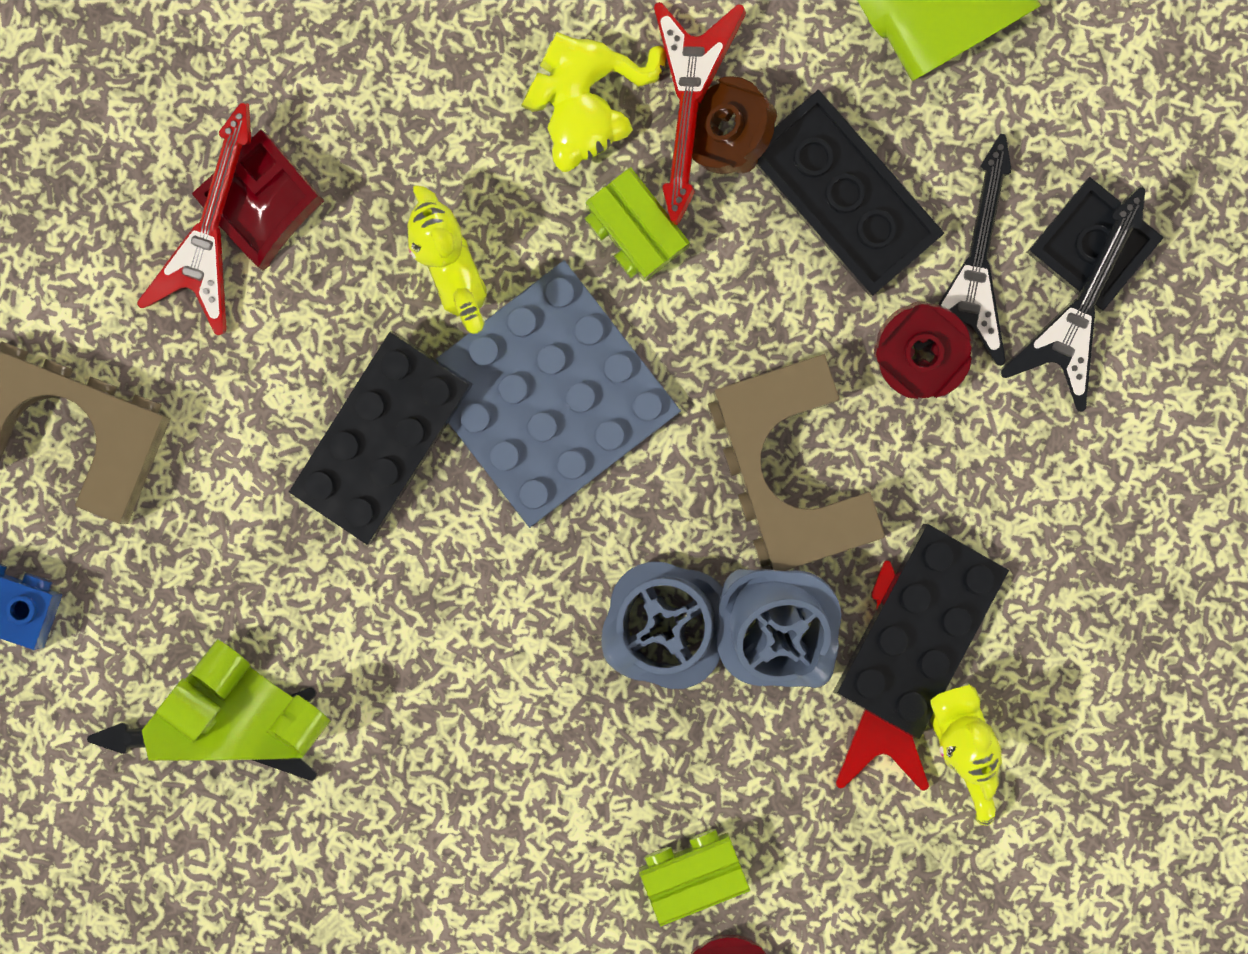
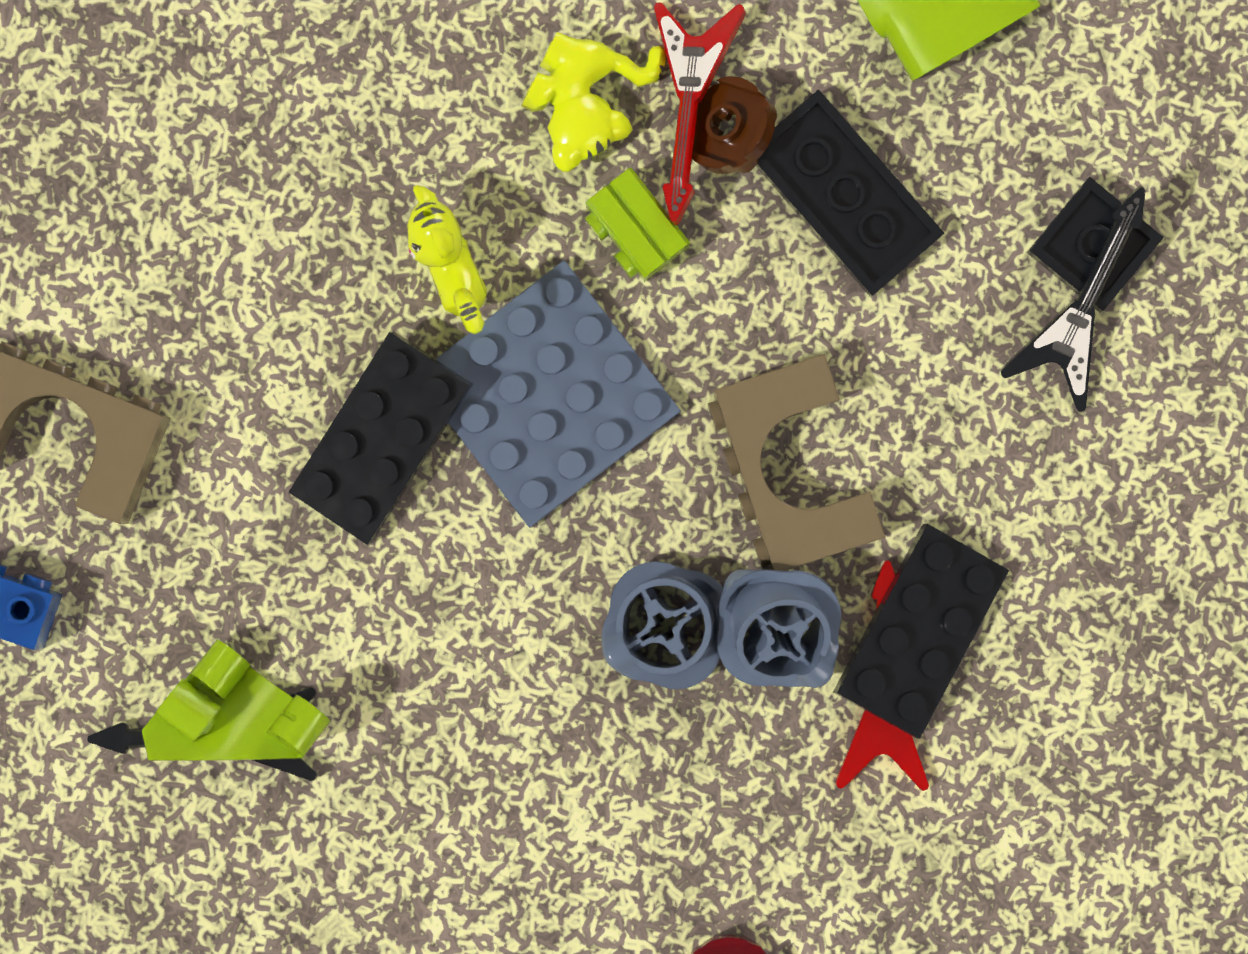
(198, 259): piece -> none
(264, 200): dark red plate -> none
(692, 877): lime brick -> none
(924, 378): dark red plate -> none
(968, 746): neon yellow animal -> none
(972, 290): piece -> none

